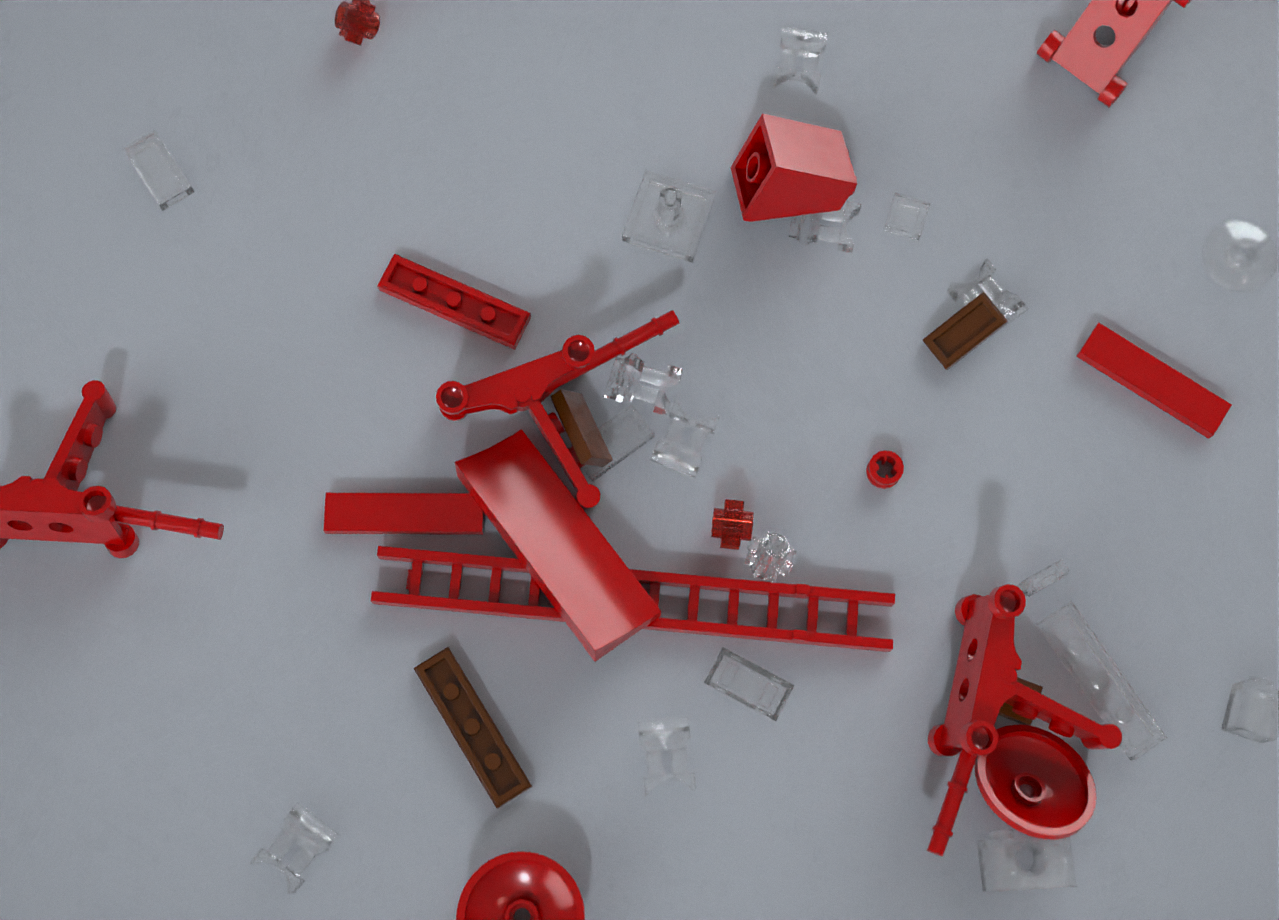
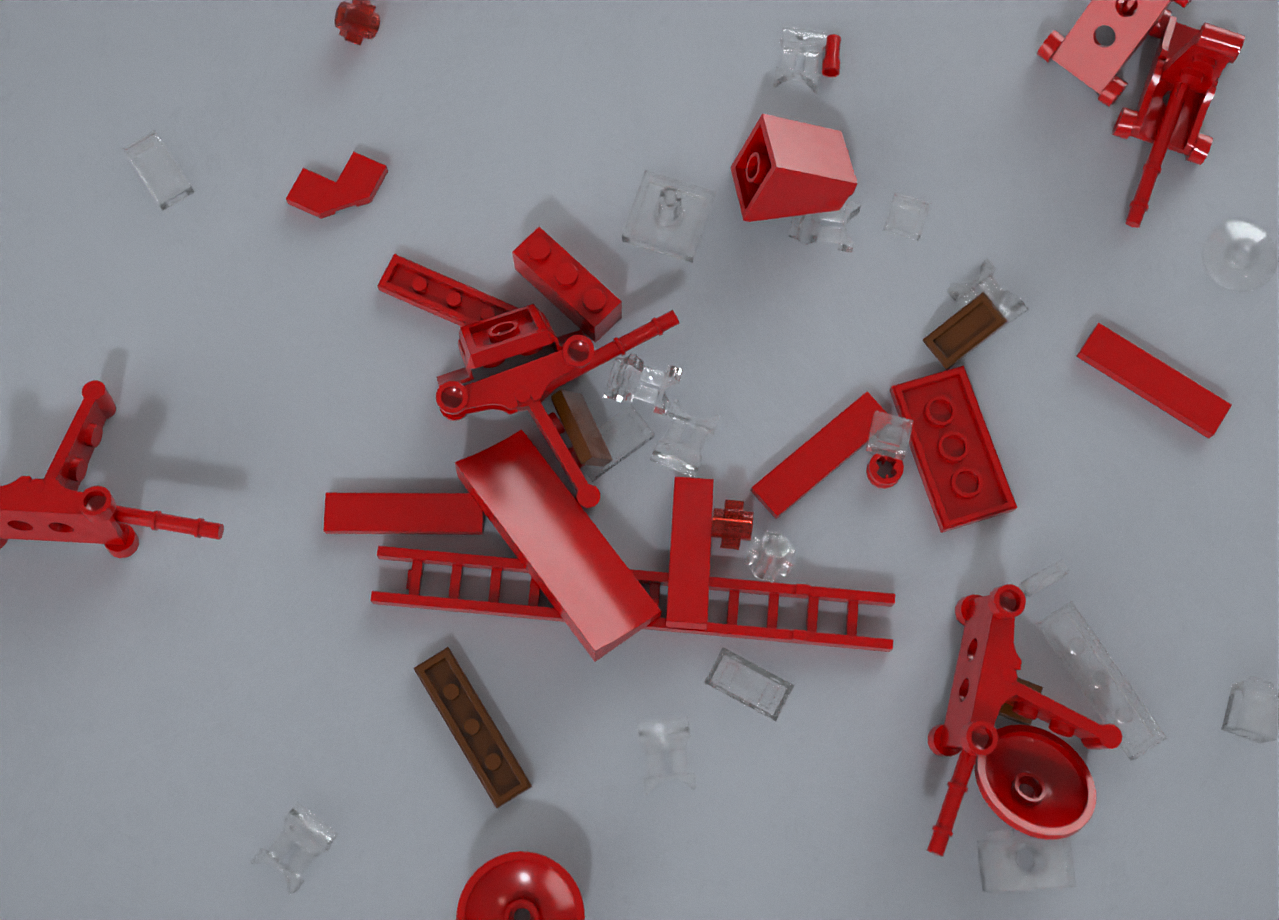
(355, 186): none -> red tile
(502, 337): none -> red piece
(567, 284): none -> red brick
(690, 553): none -> red tile
(817, 457): none -> red tile
(831, 62): none -> red piece
(889, 435): none -> clear tile
(953, 449): none -> red tile
(1189, 70): none -> red piece

